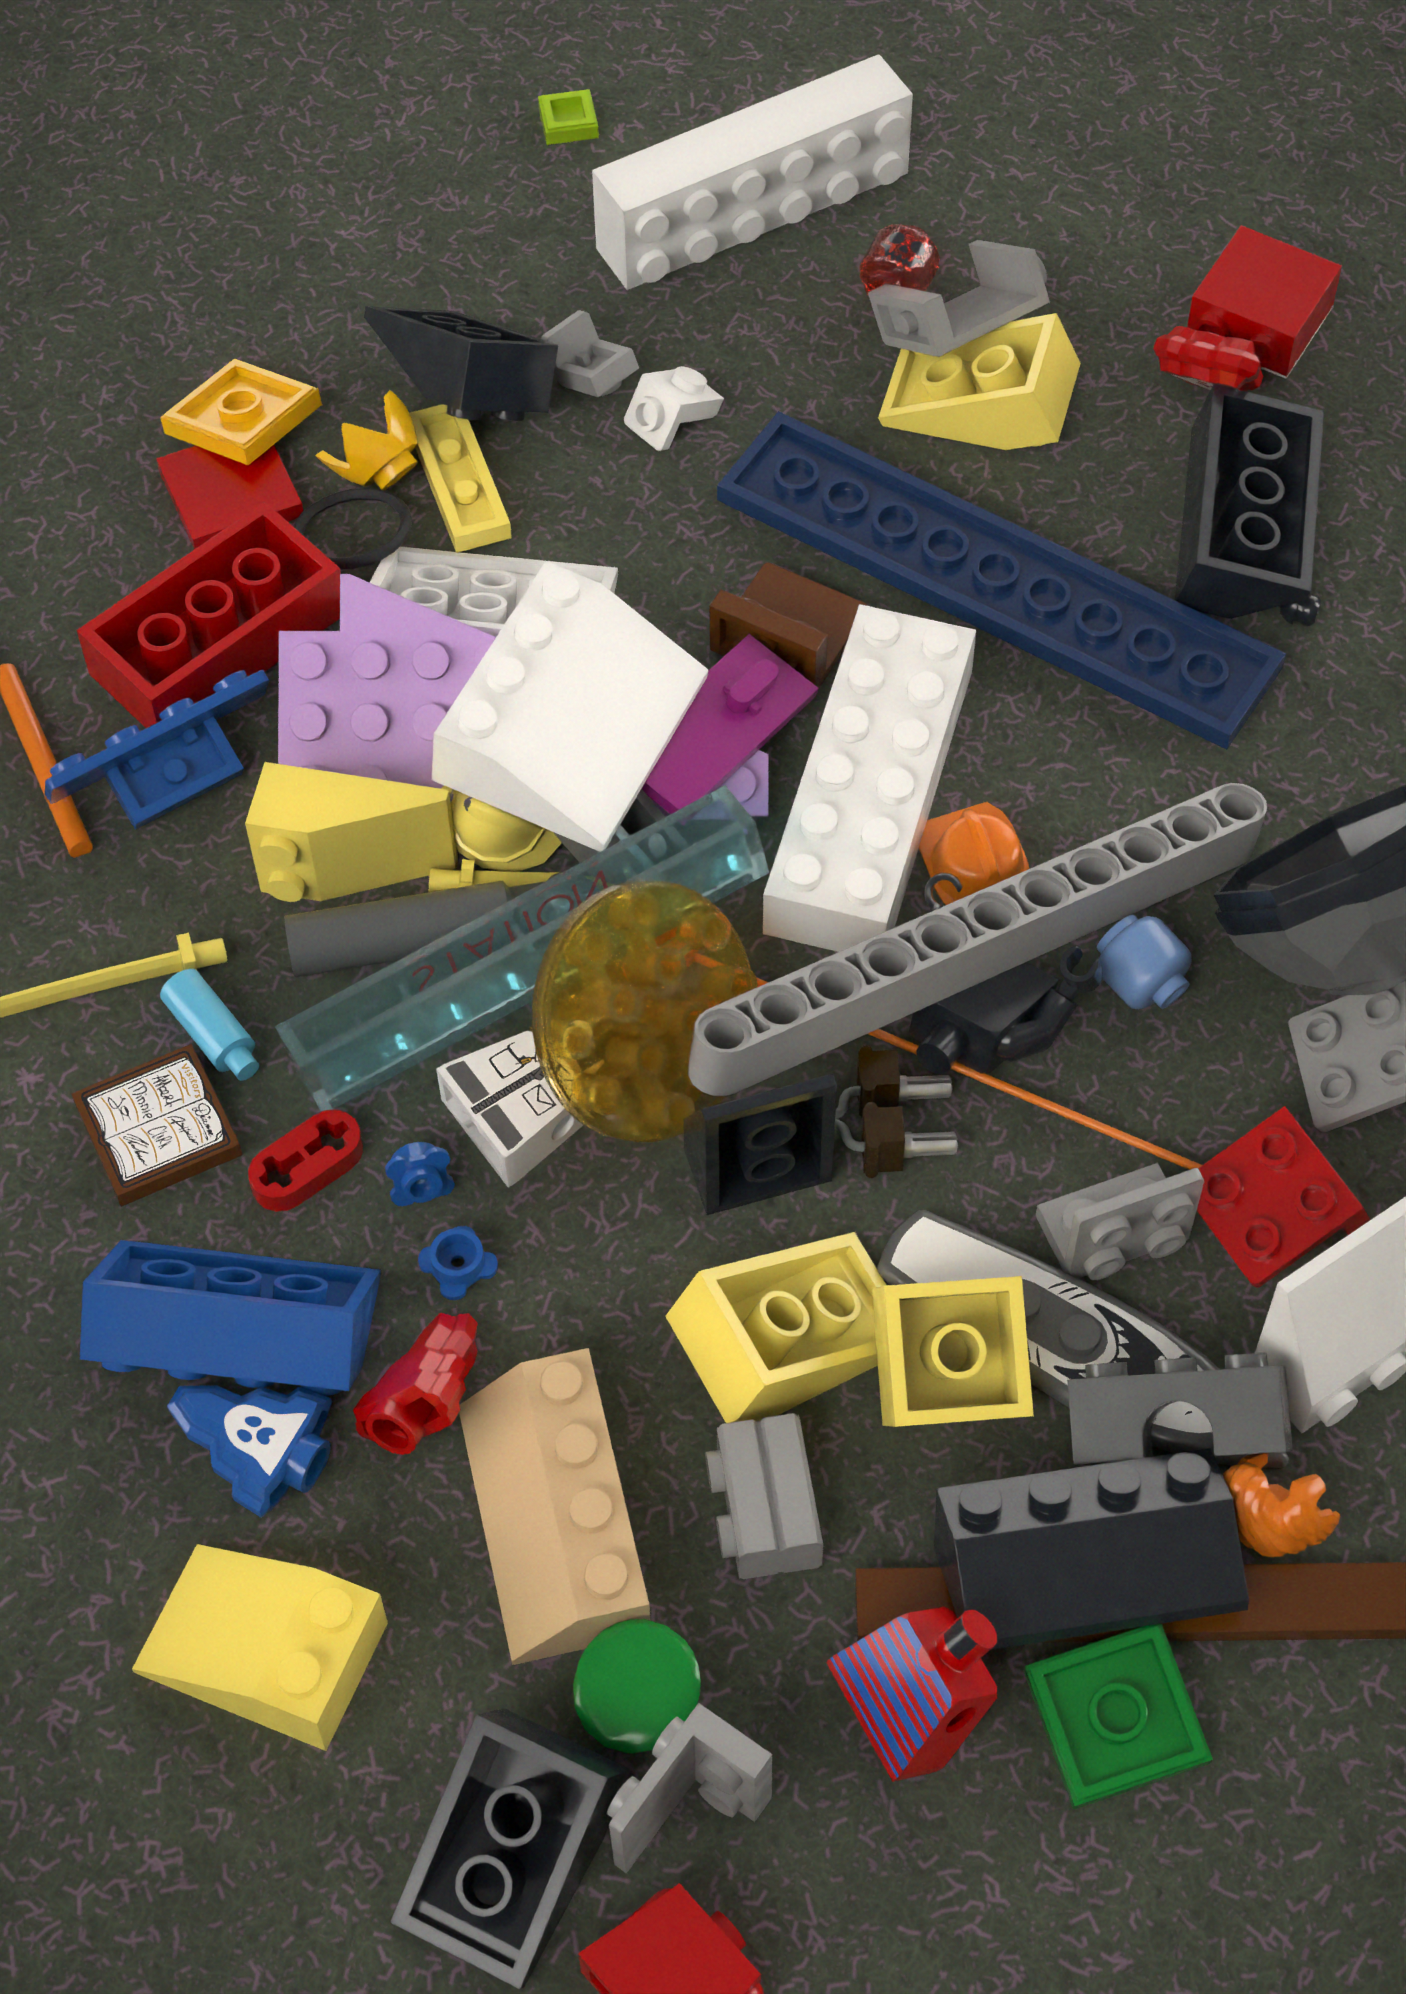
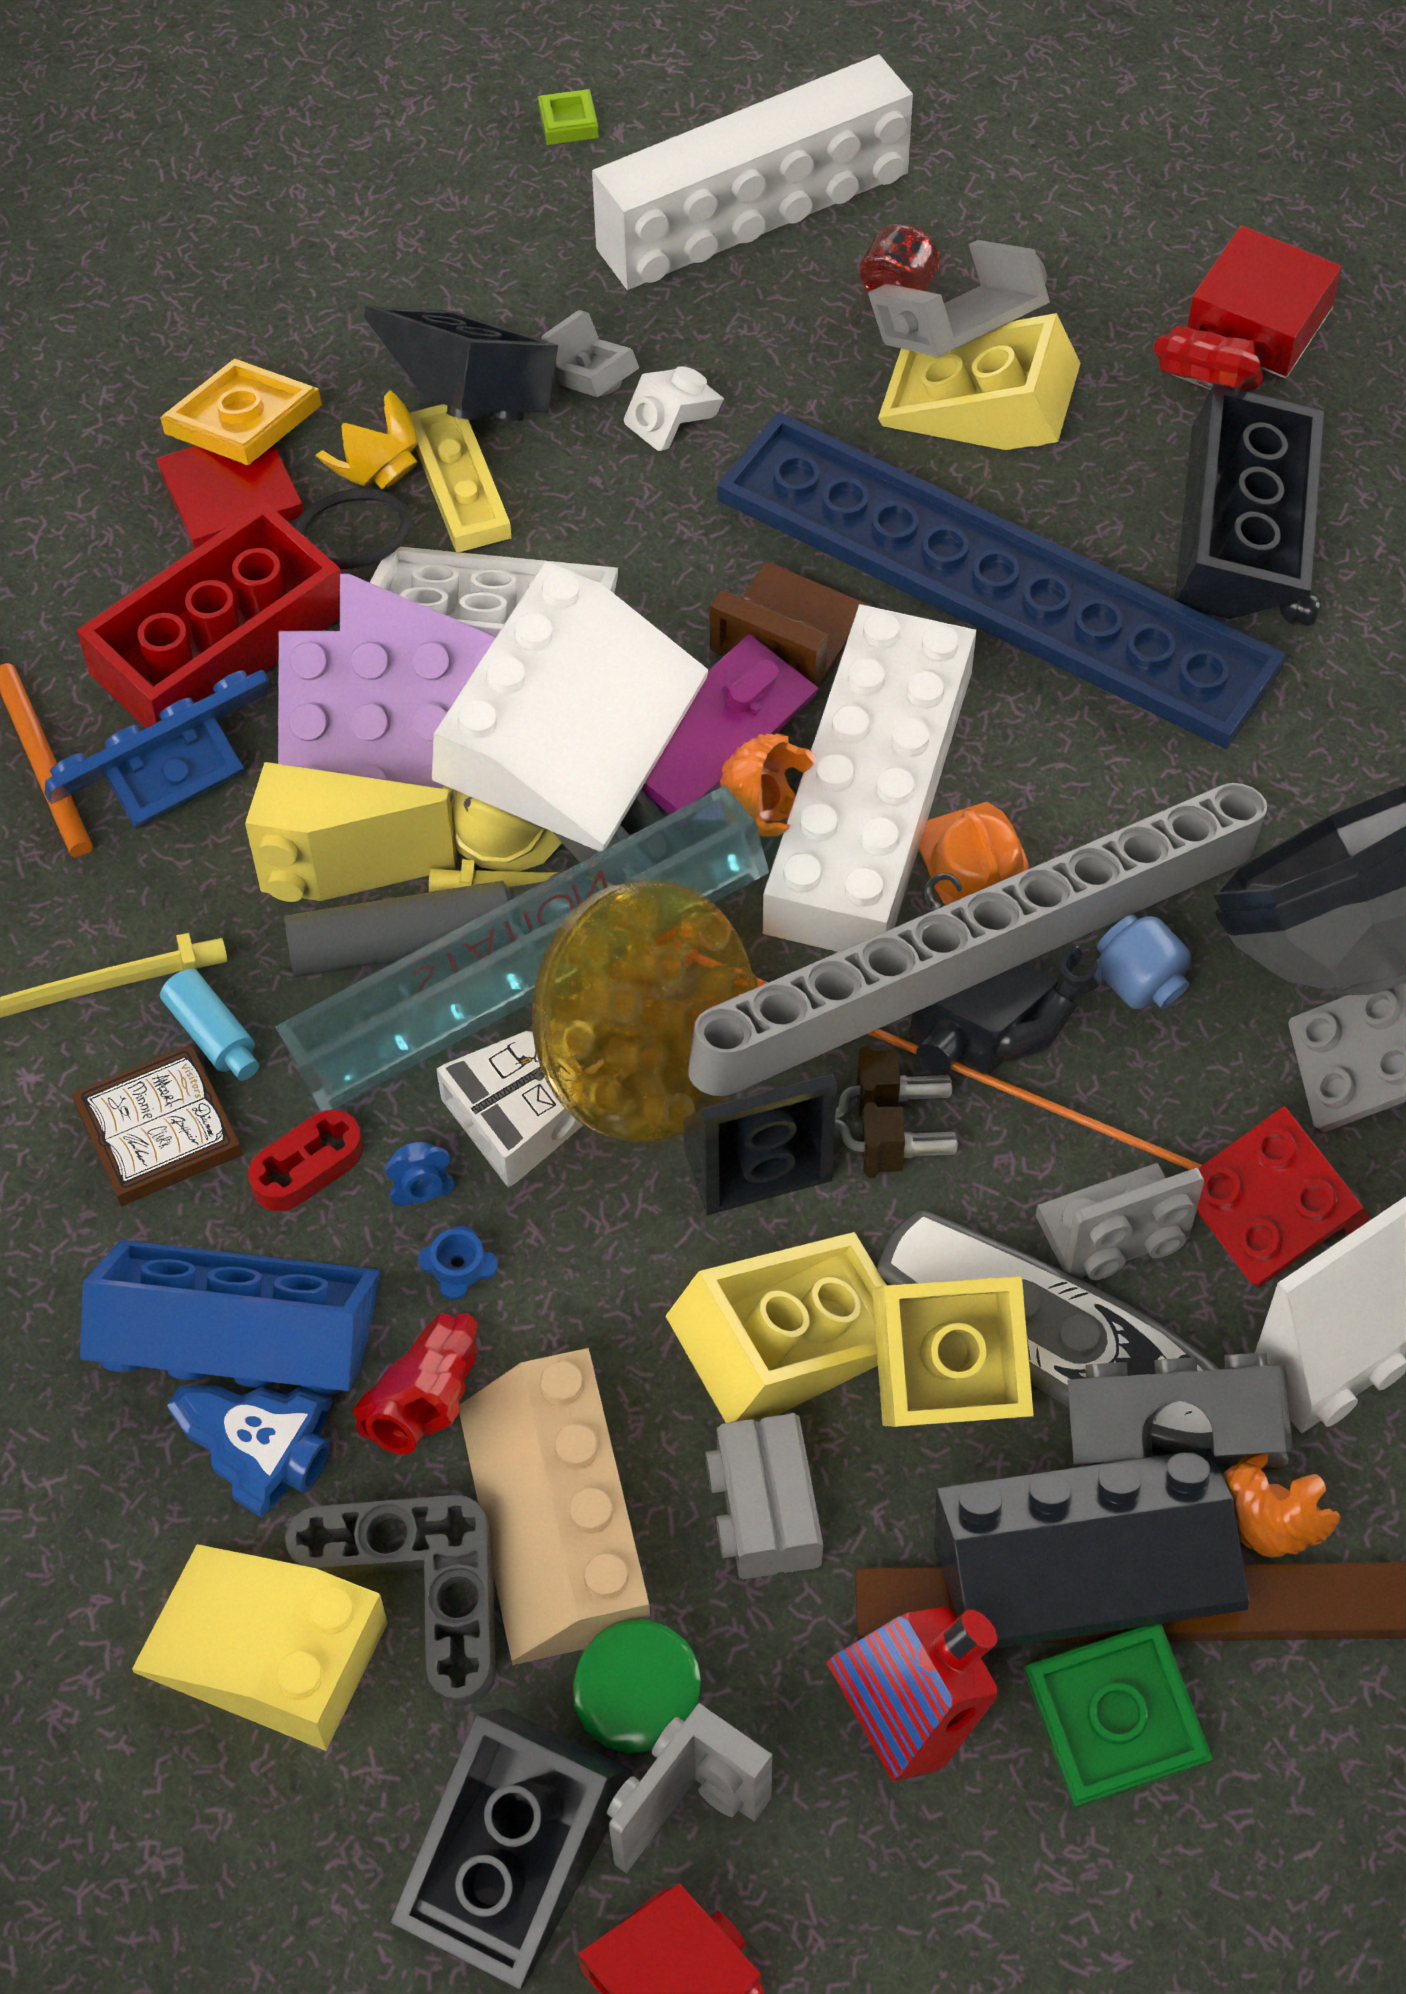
(442, 1567): none -> dark grey beam
(759, 779): none -> orange hair

